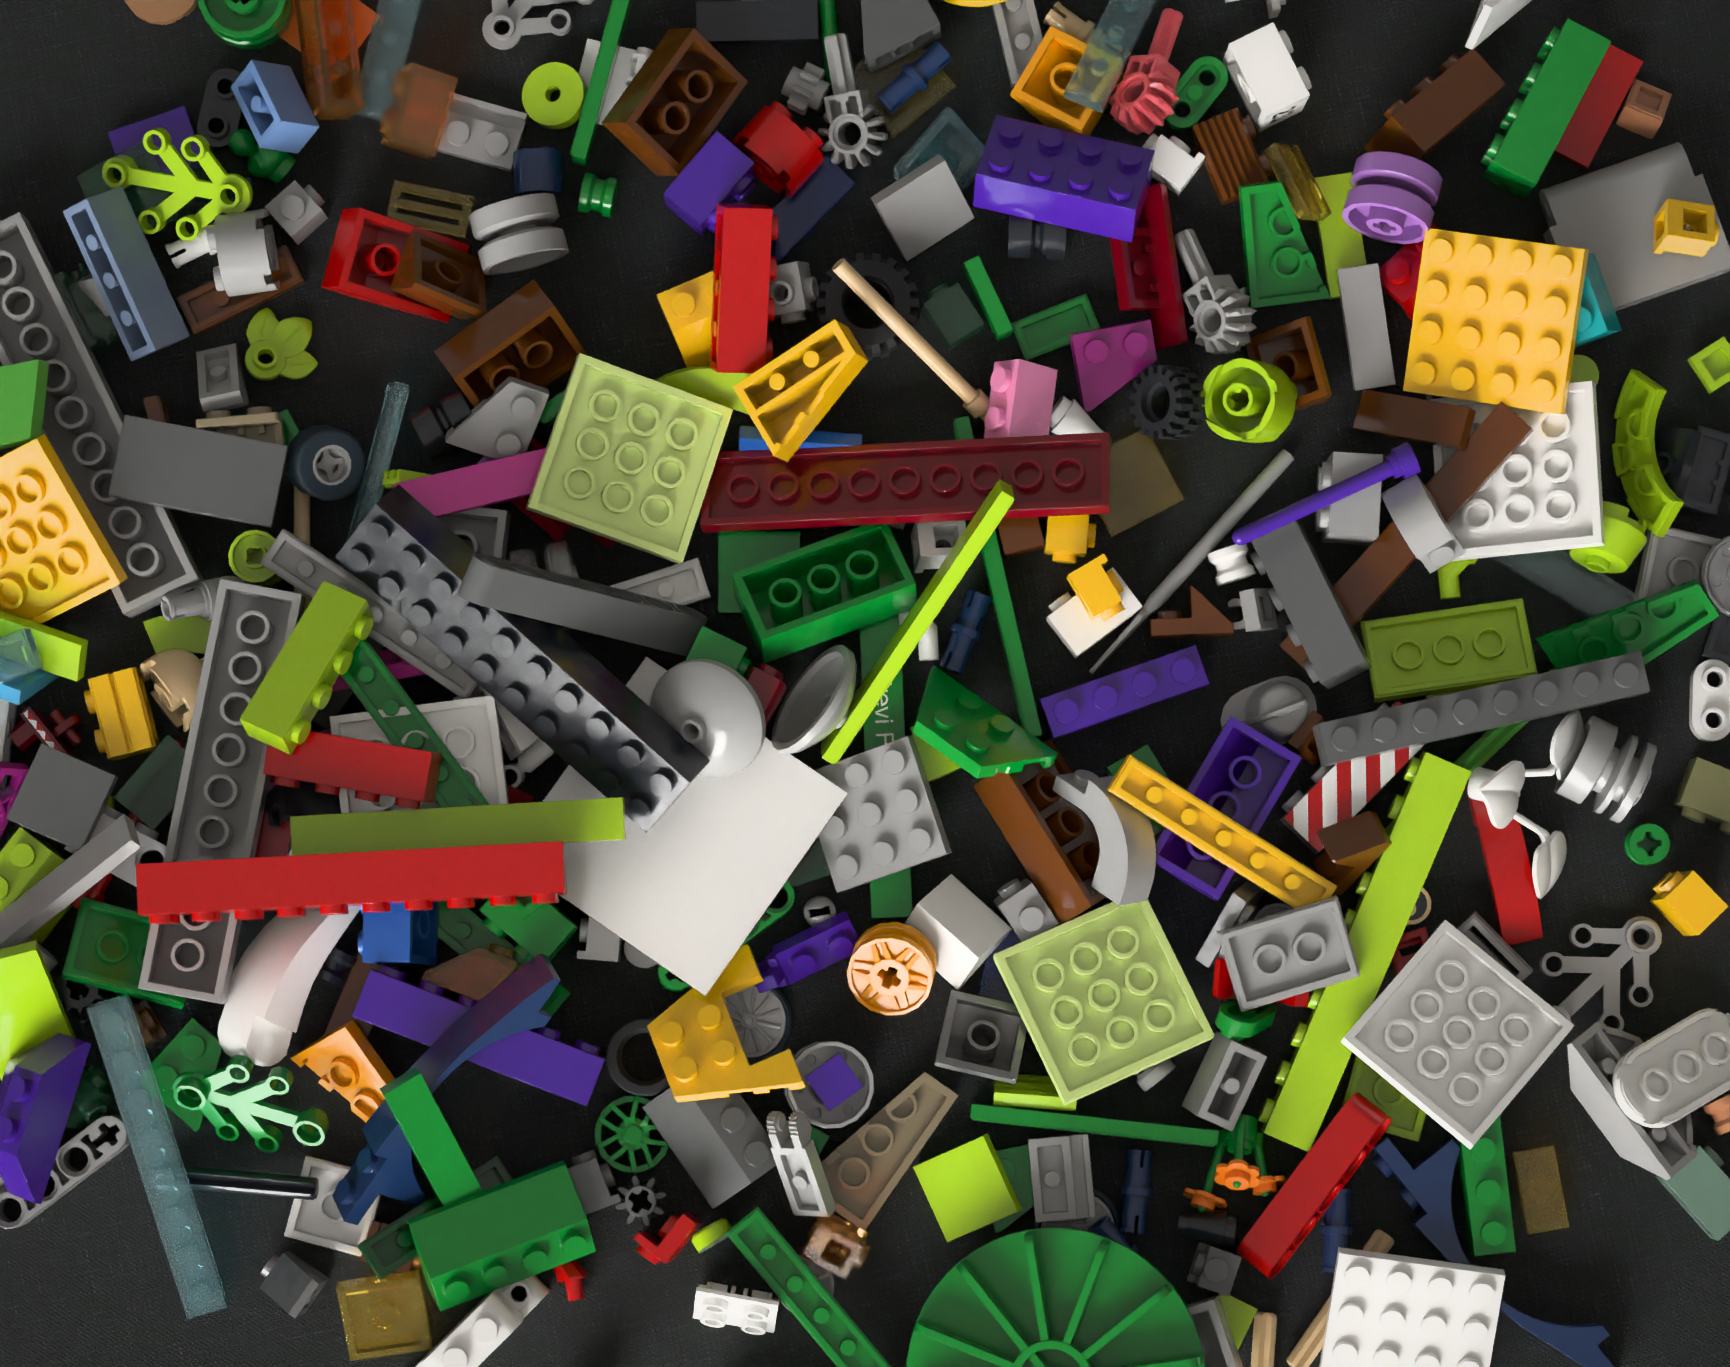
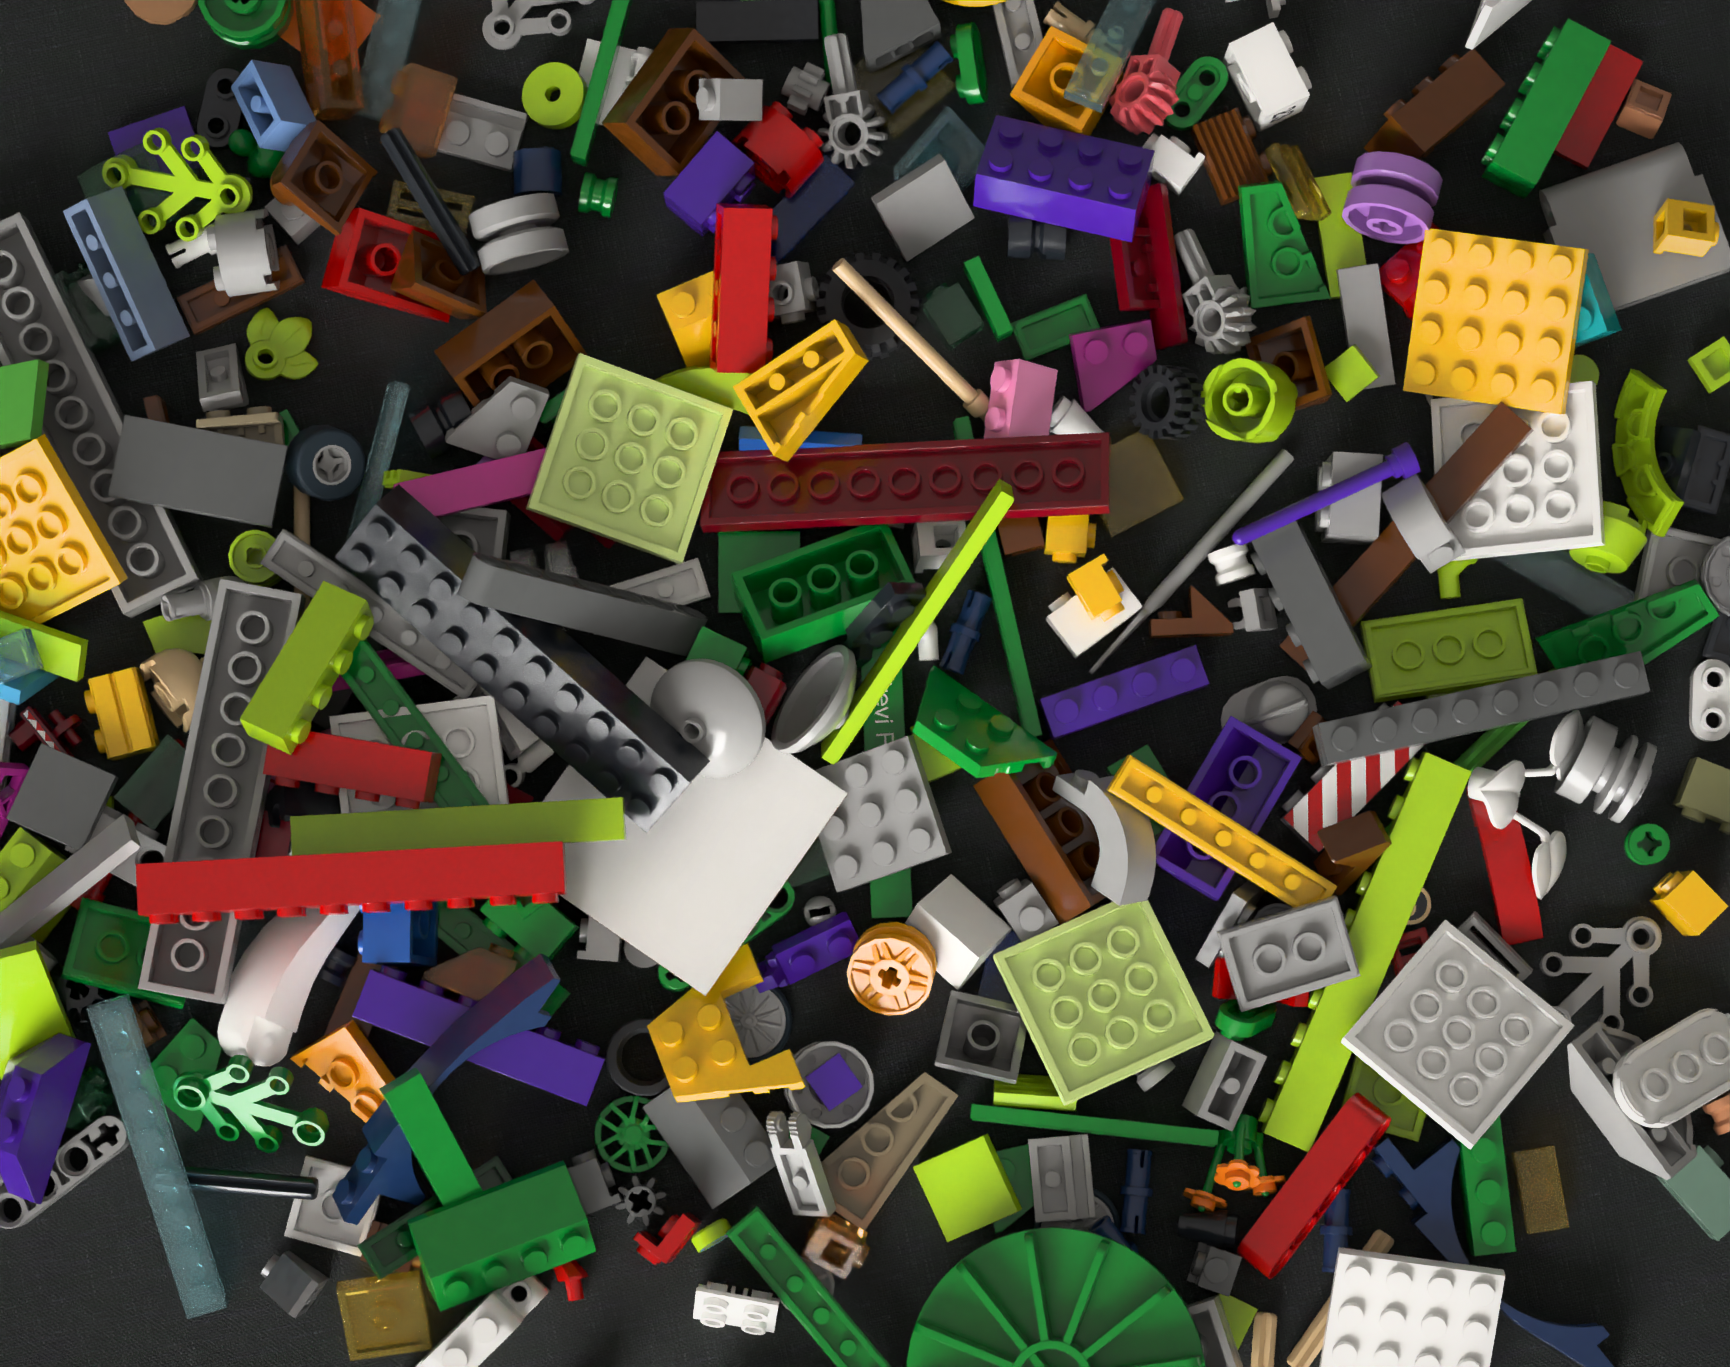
(321, 177): none -> reddish brown slope
(430, 201): none -> black axle
(730, 99): none -> light grey brick
(881, 618): none -> black hinge
(967, 47): none -> green plate
(1351, 373): none -> lime tile
(1414, 419): reddish brown tile -> none

